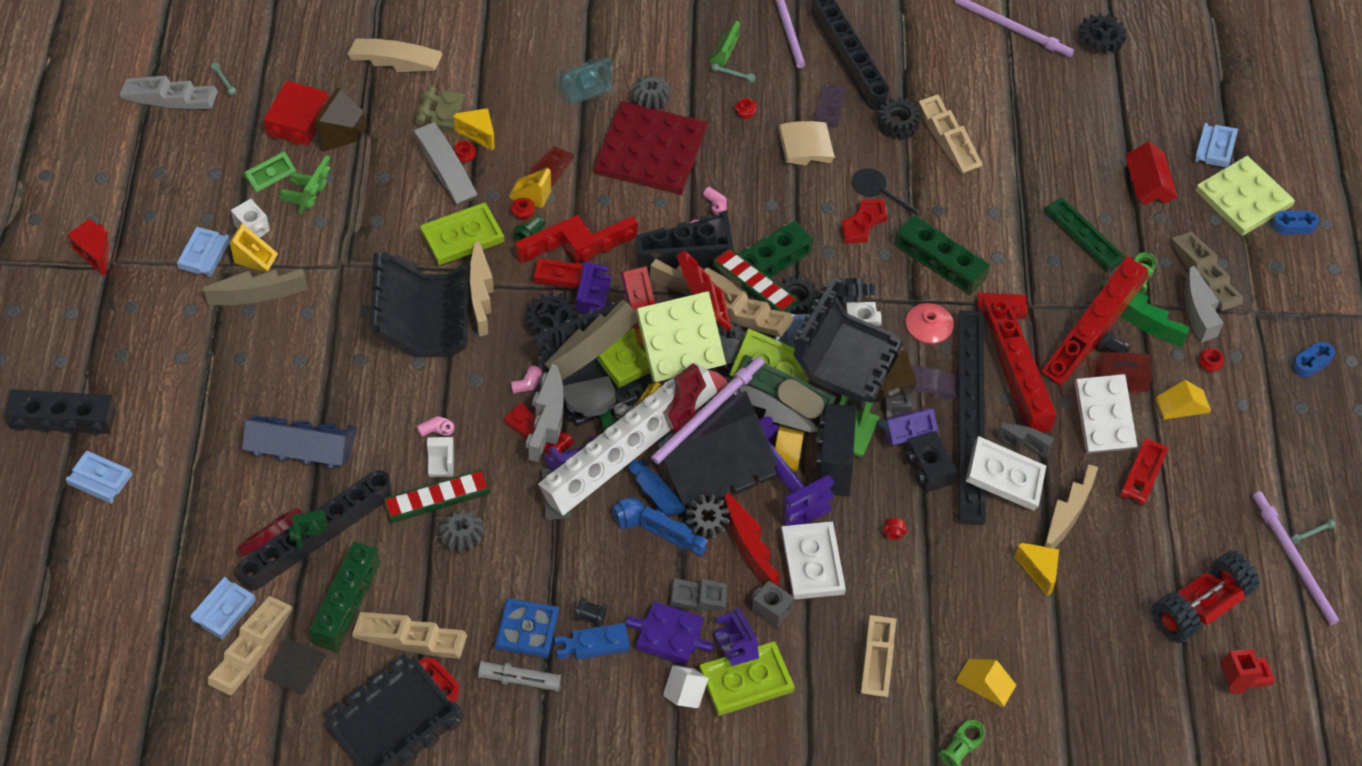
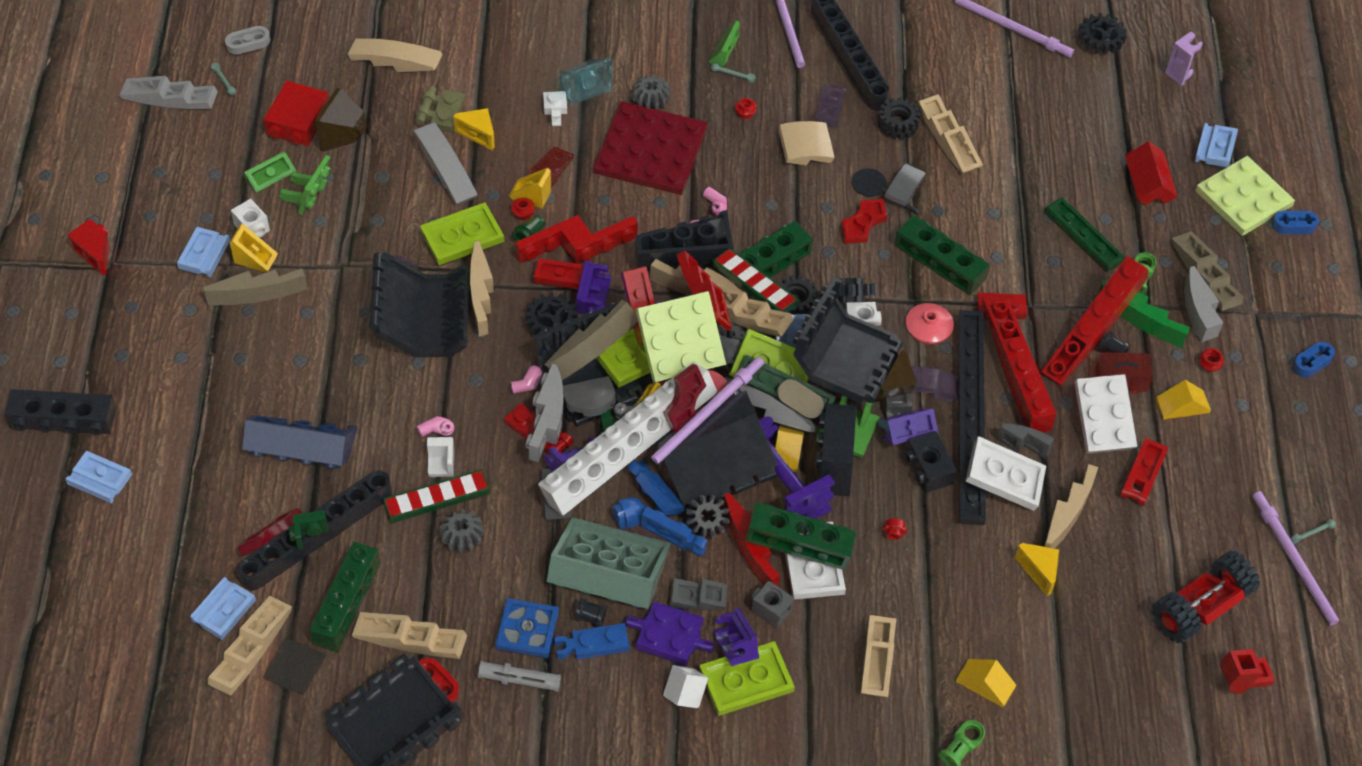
(247, 40): none -> light grey plate
(464, 151): red plate -> none
(555, 105): none -> white plate
(608, 562): none -> sand green slope
(807, 546): none -> dark green brick
(905, 184): none -> dark grey slope
(1181, 59): none -> lavender hinge

